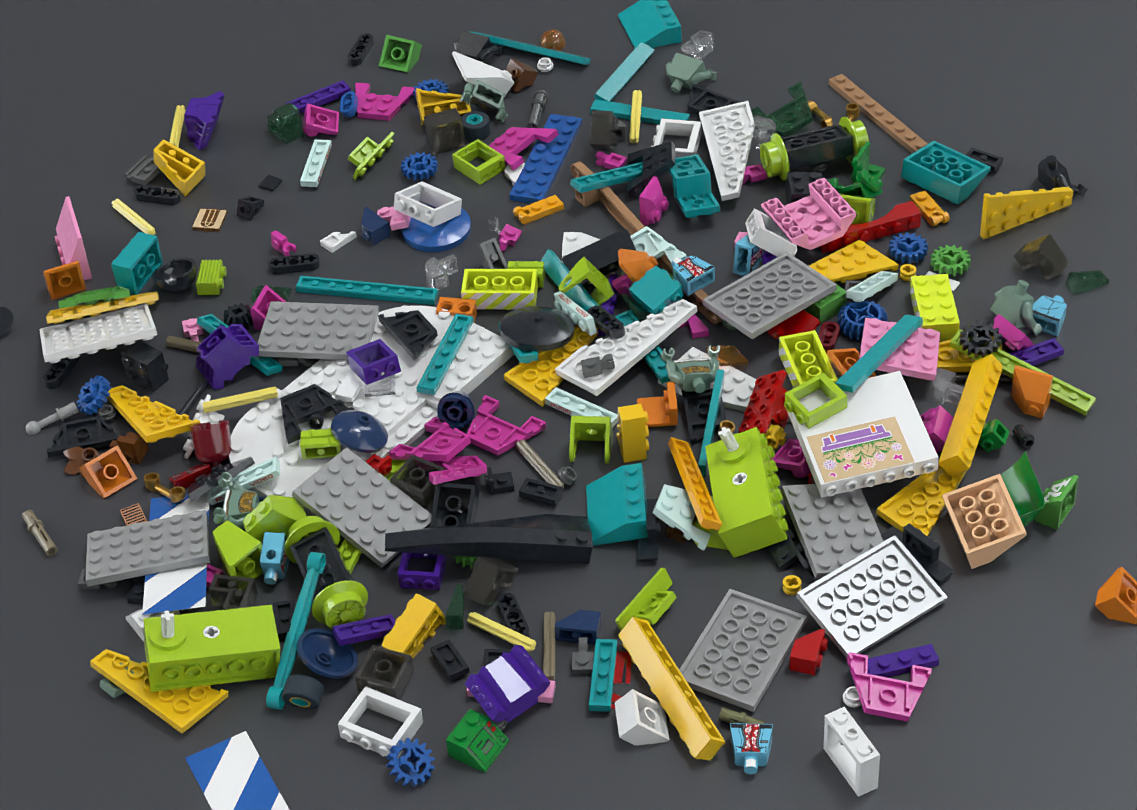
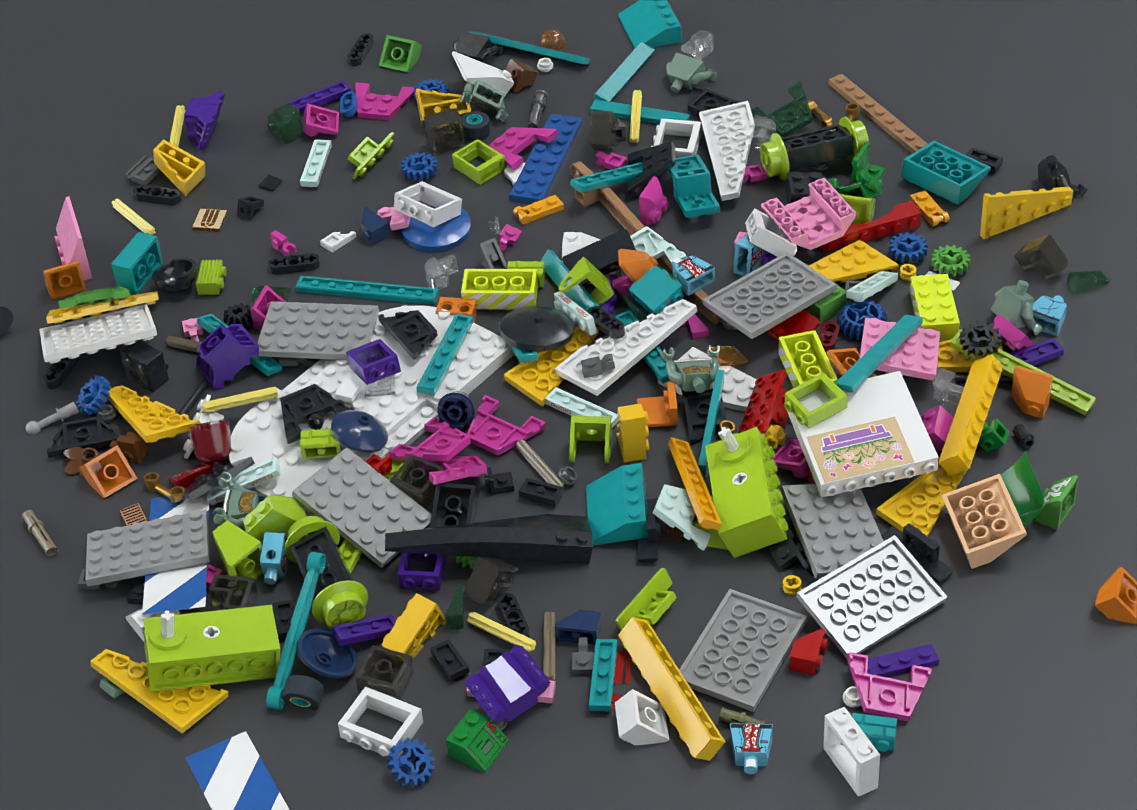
(878, 729): none -> teal brick

